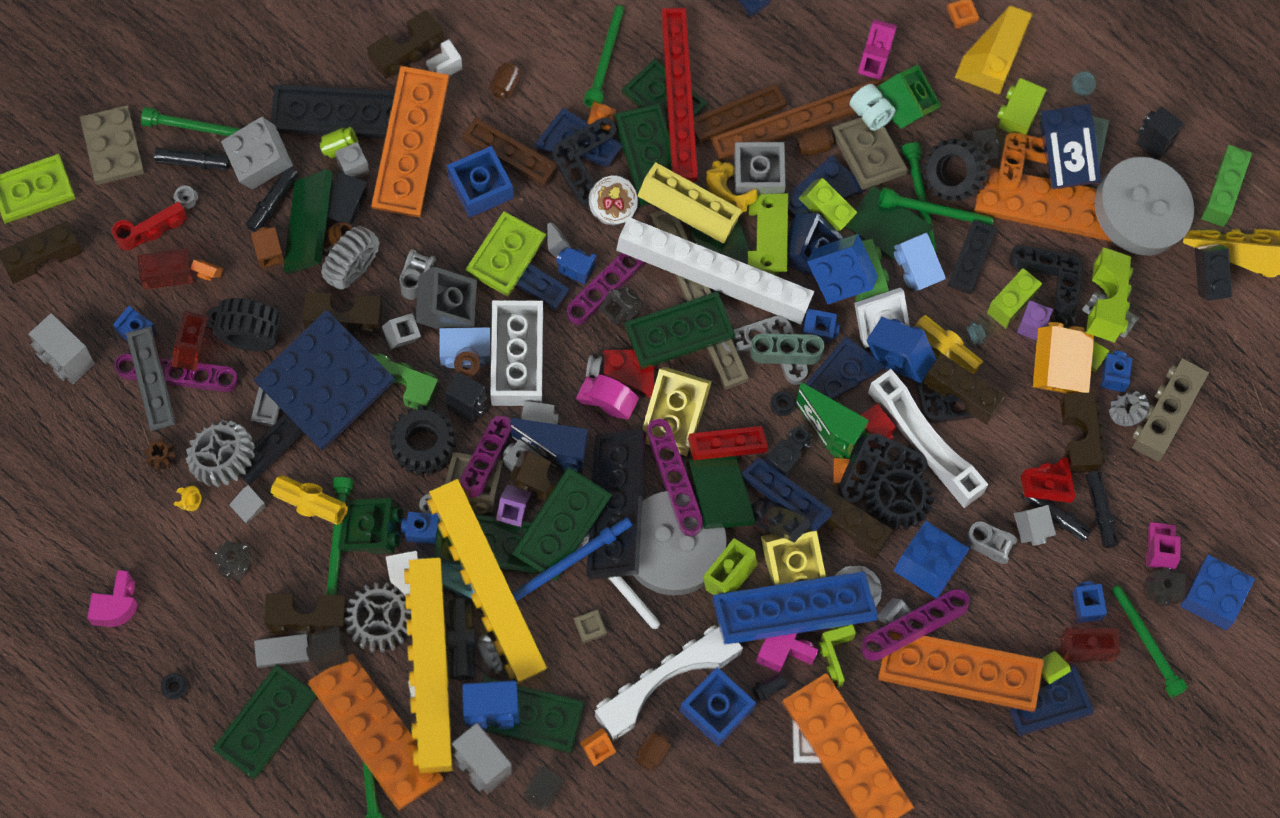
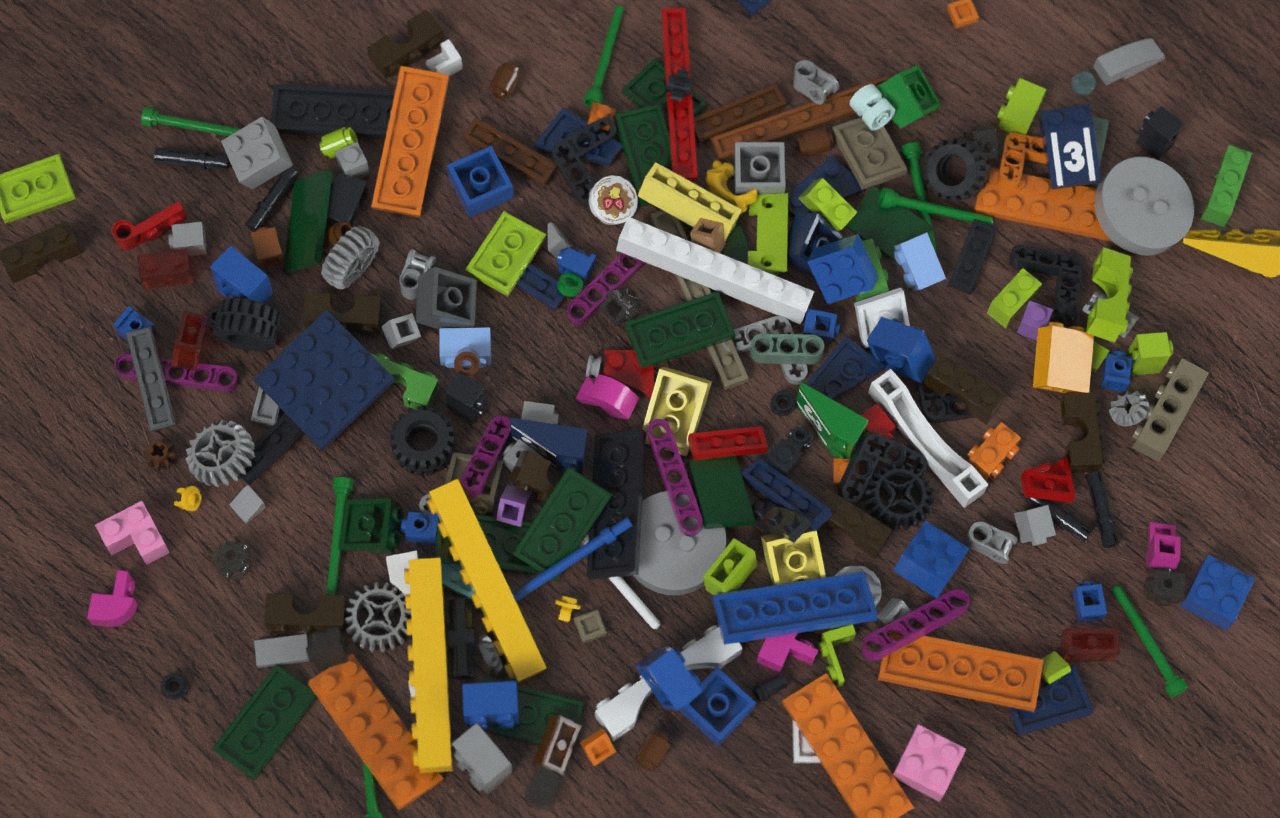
(60, 349): light grey brick -> none
(112, 145): dark tan plate -> none
(133, 527): none -> bright pink brick
(187, 191): light grey plate -> none
(190, 237): none -> light grey brick
(206, 270): orange plate -> none
(240, 277): none -> blue brick
(309, 499): yellow piece -> none
(516, 352): white brick -> none
(557, 744): none -> reddish brown slope
(568, 605): none -> yellow plate
(570, 284): none -> green tile
(669, 677): none -> blue brick
(679, 85): none -> black gear
(708, 234): none -> medium nougat brick
(813, 81): none -> light grey piece
(877, 49): dark pink brick -> none
(928, 763): none -> bright pink brick
(949, 345): yellow piece -> none
(976, 333): clear light blue plate -> none
(992, 55): yellow wedge -> none
(998, 446): none -> orange brick
(1128, 60): none -> light grey slope
(1149, 353): none -> lime brick
(1213, 271): black brick -> none

